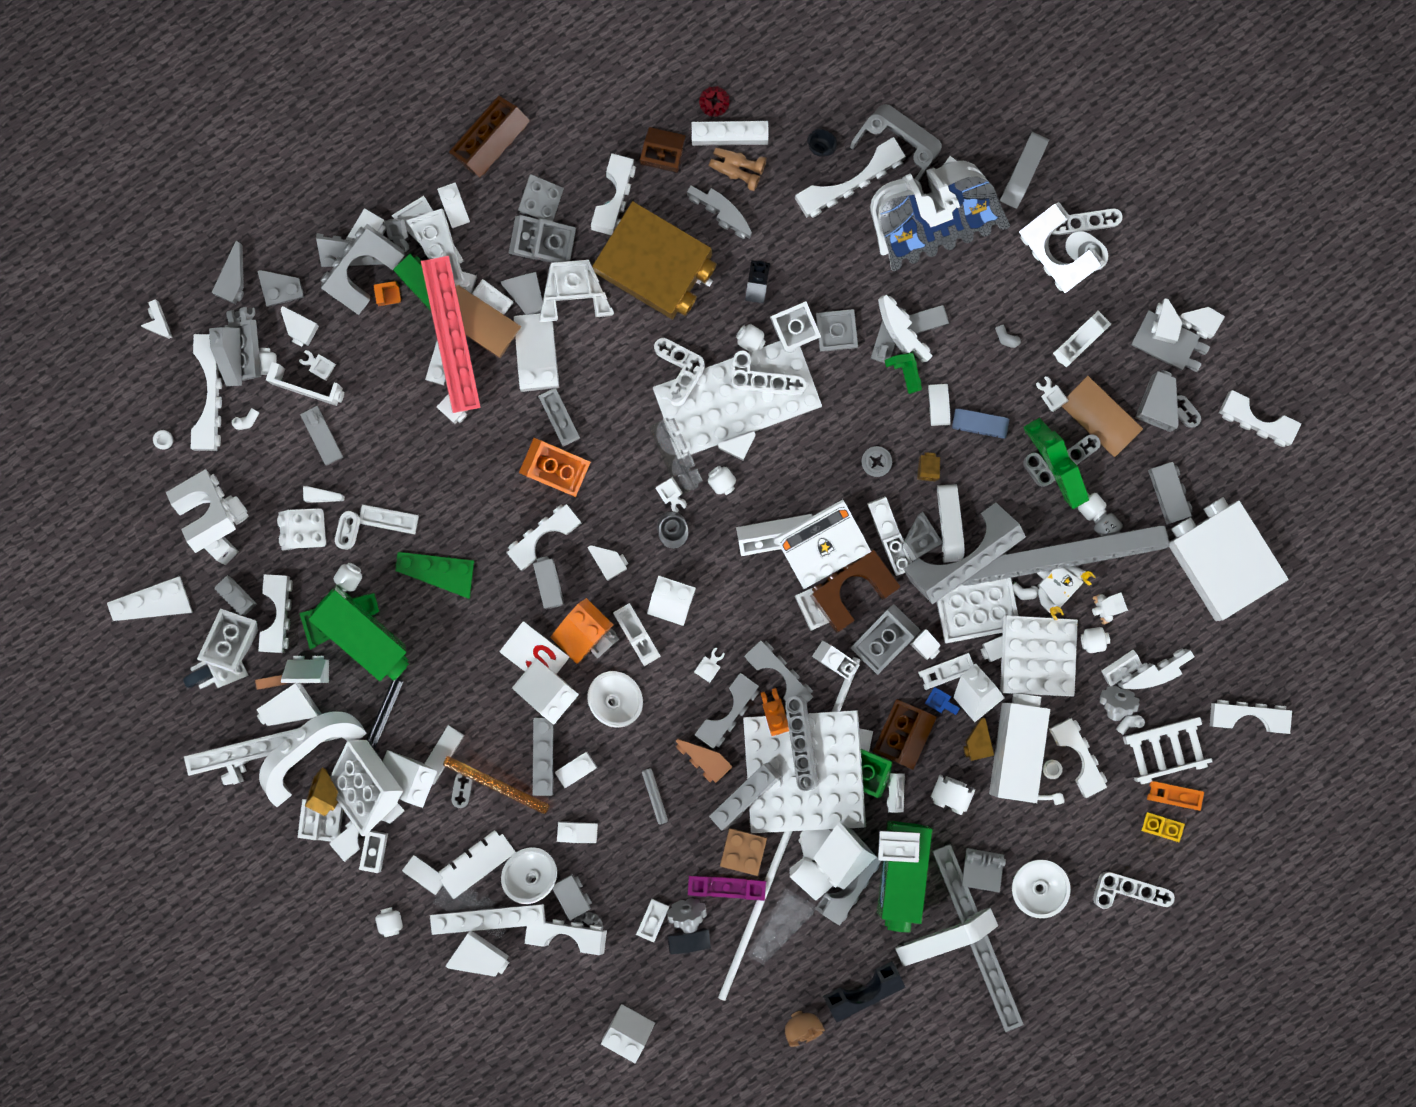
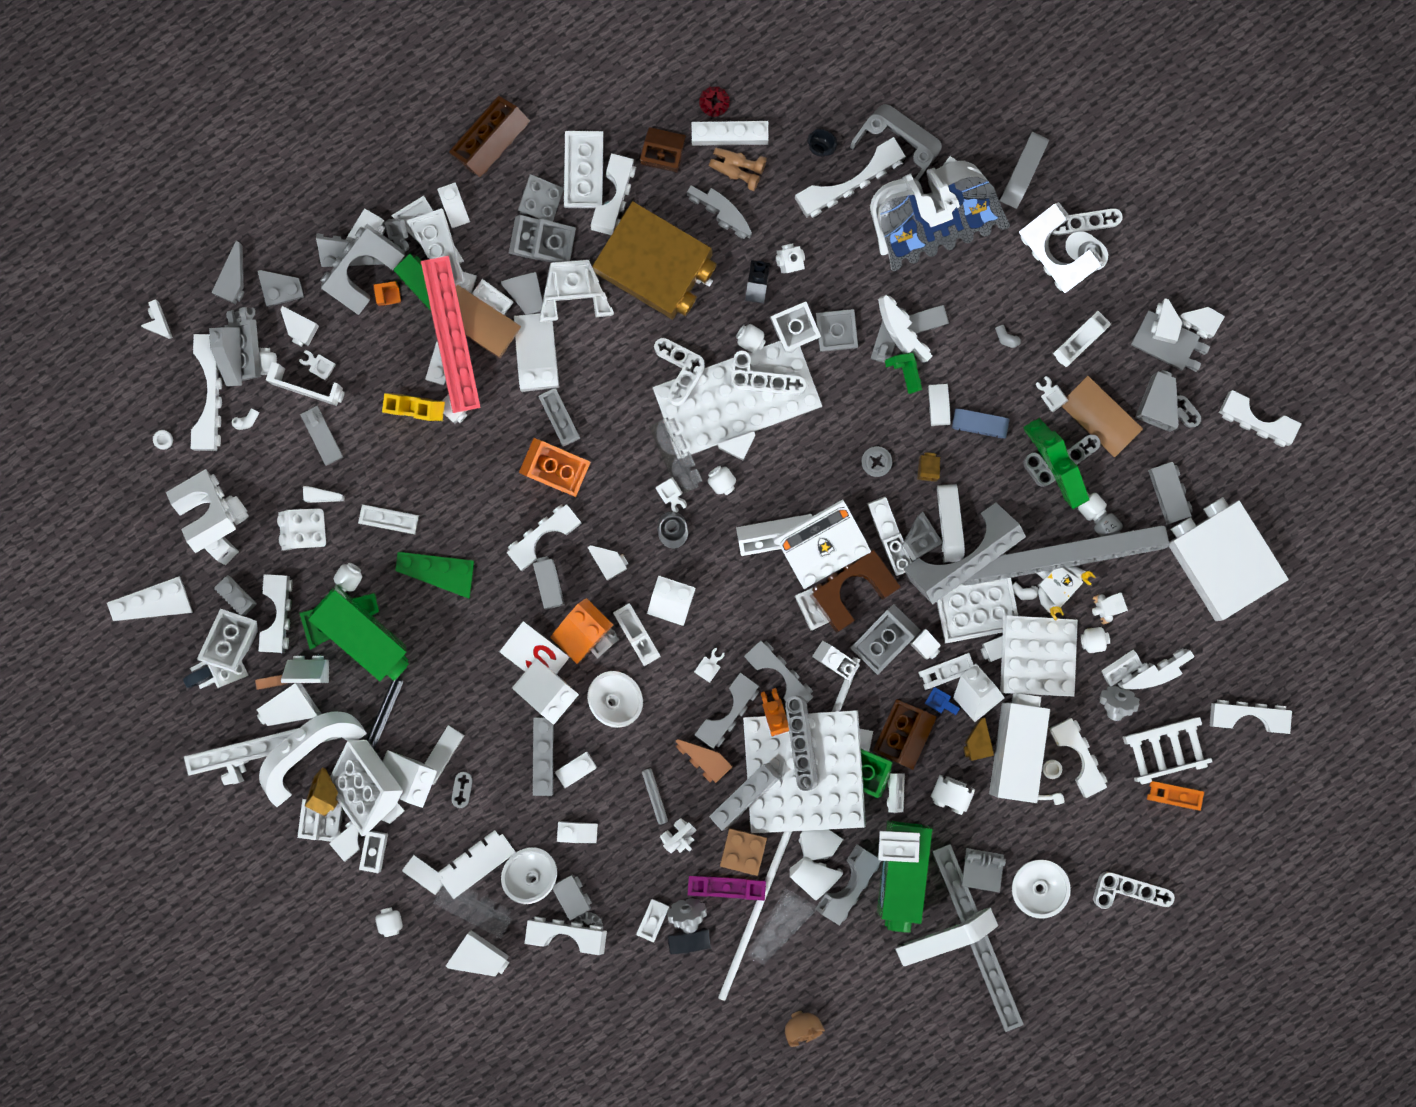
(346, 530): white plate -> none
(413, 406): none -> yellow arch
(487, 919): white plate -> none
(496, 785): clear orange axle -> none
(583, 169): none -> white plate
(627, 1033): white slope -> none
(681, 839): none -> white hips
(790, 258): none -> white brick
(843, 856): white slope -> none
(848, 1002): black arch -> none
(1130, 721): white arm -> none
(1163, 827): yellow slope -> none

